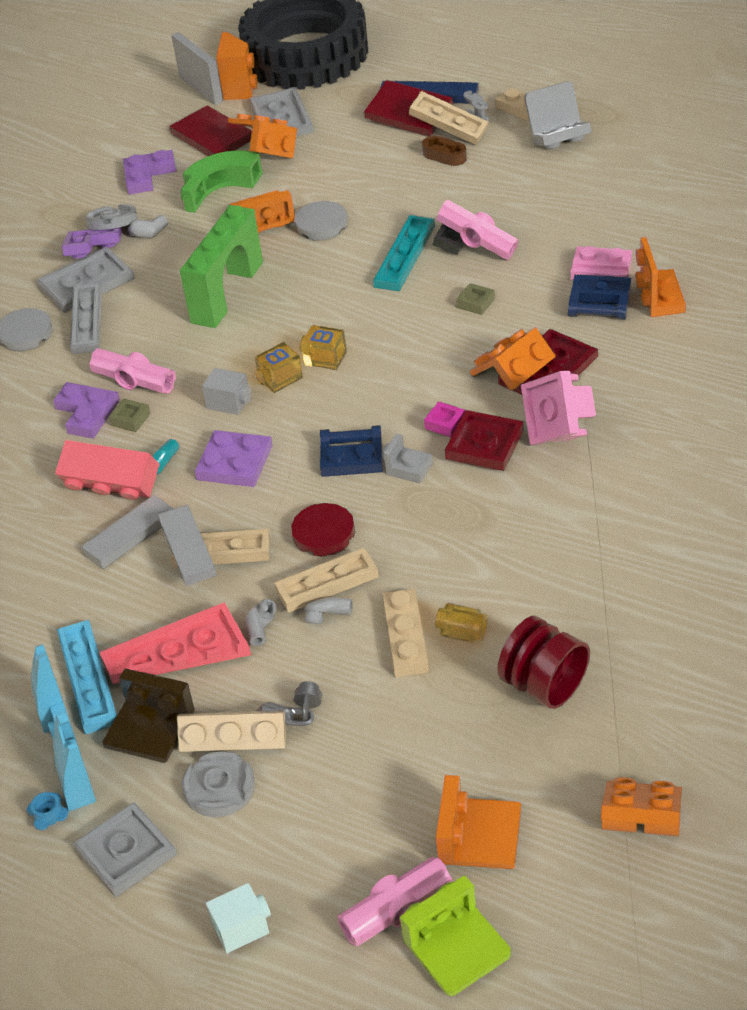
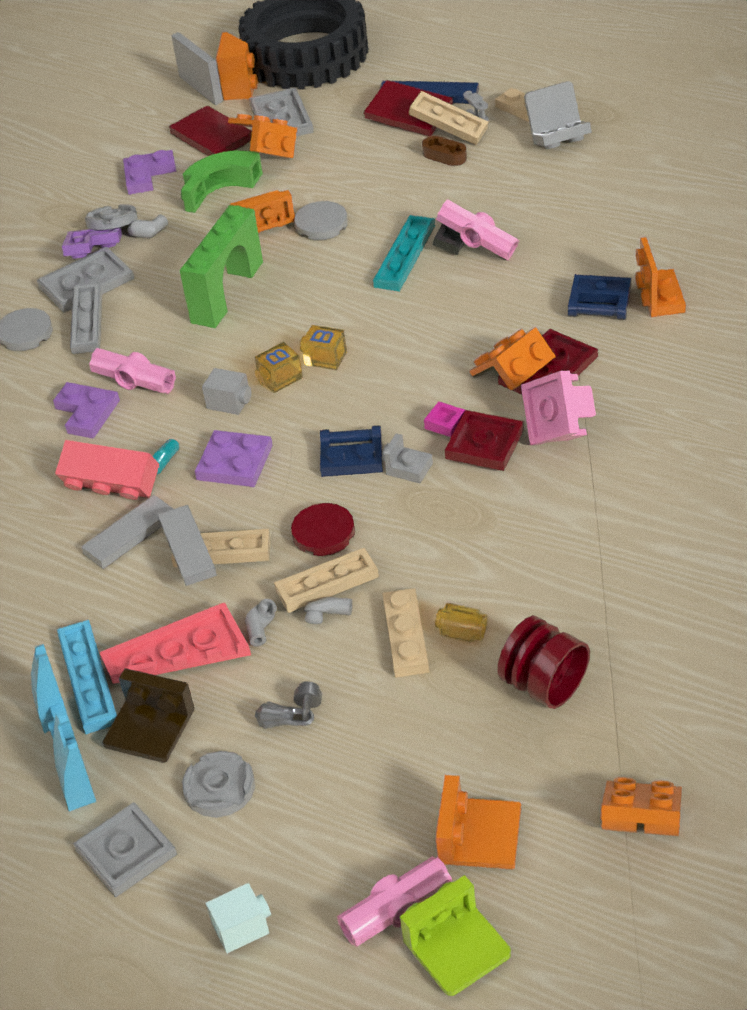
(46, 802): dark azure plate -> none
(129, 415): olive tile -> none
(232, 731): tan plate -> none
(475, 298): olive tile -> none
(601, 262): bright pink plate -> none

